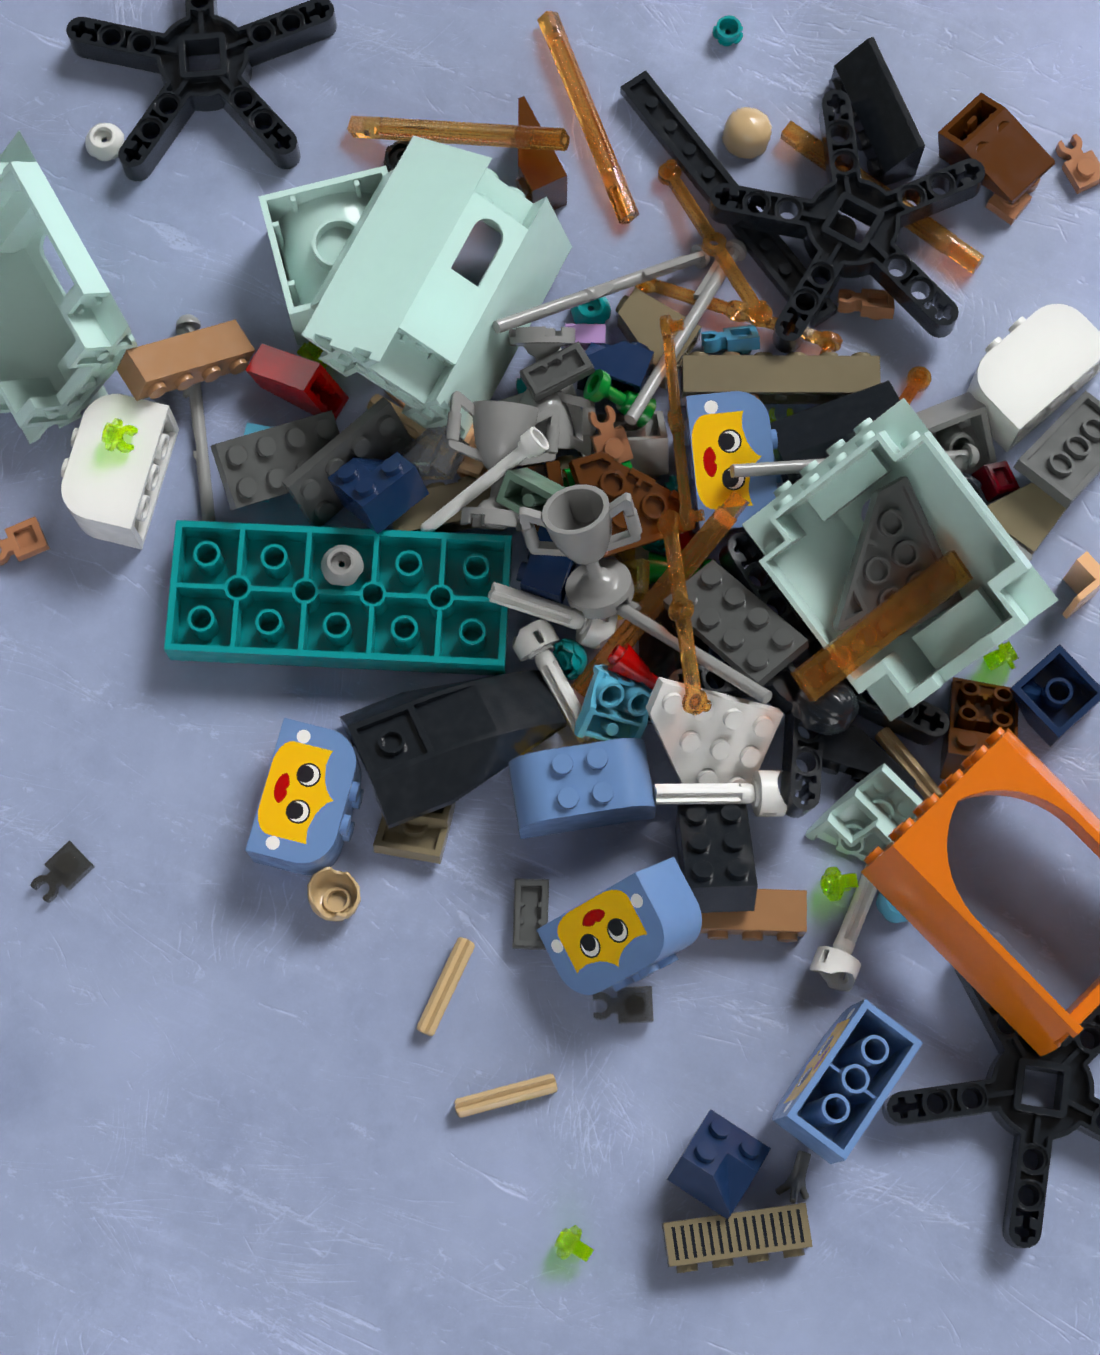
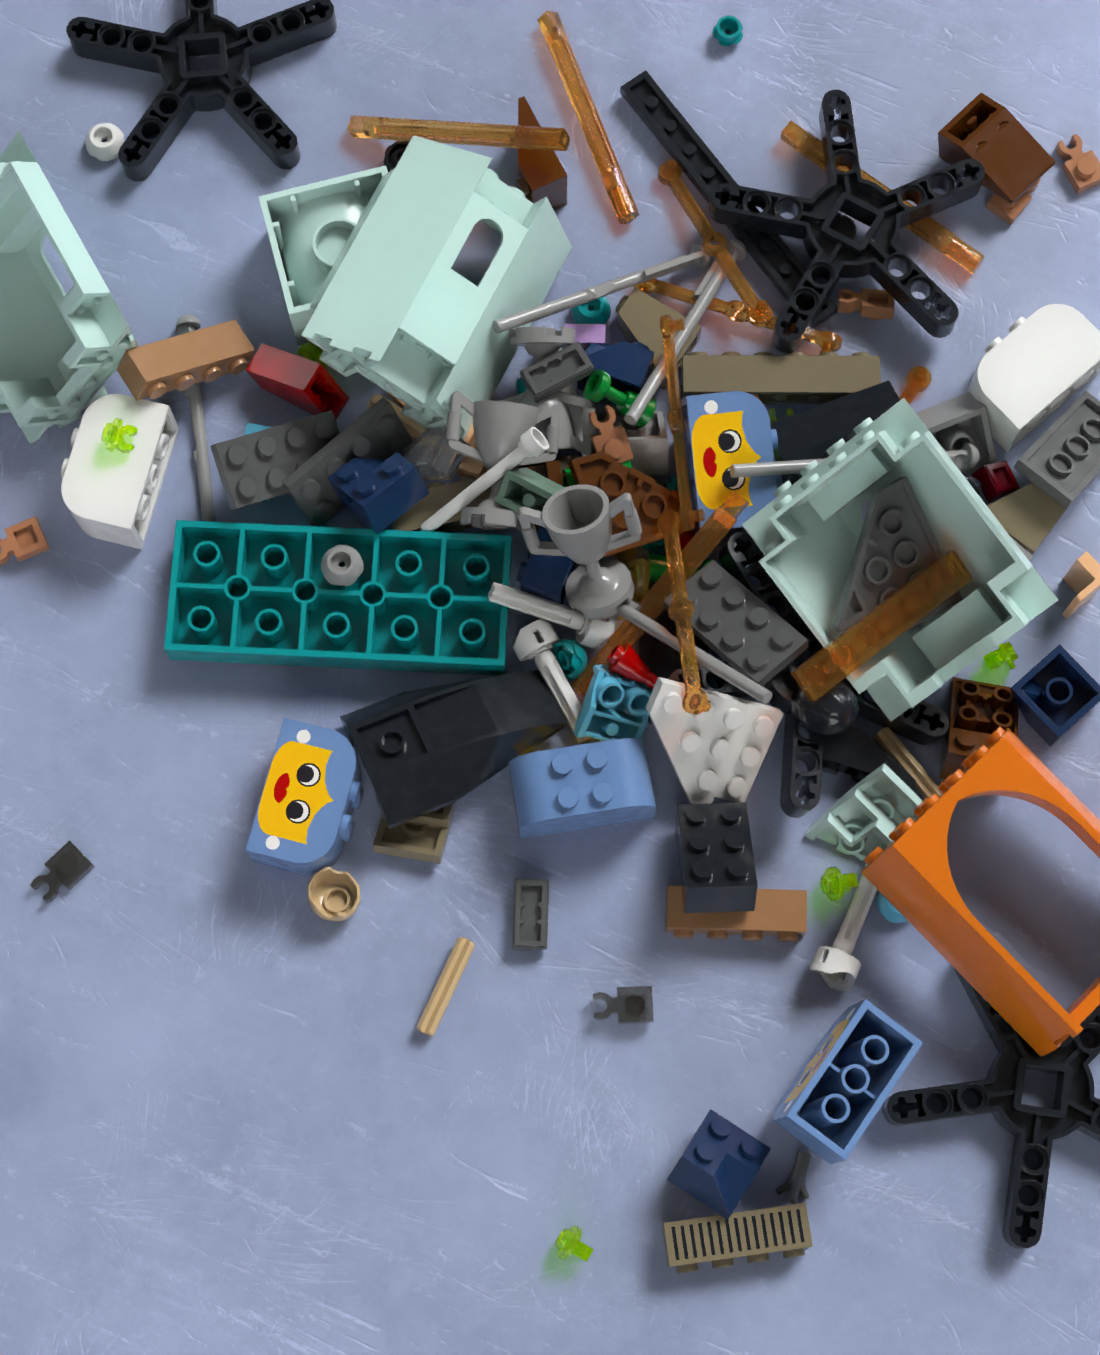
(505, 1095): tan axle -> none
(624, 930): medium blue brick -> none
(734, 339): dark azure plate -> none
(747, 133): tan hair -> none
(761, 793): white piece -> none
(879, 114): black slope -> none

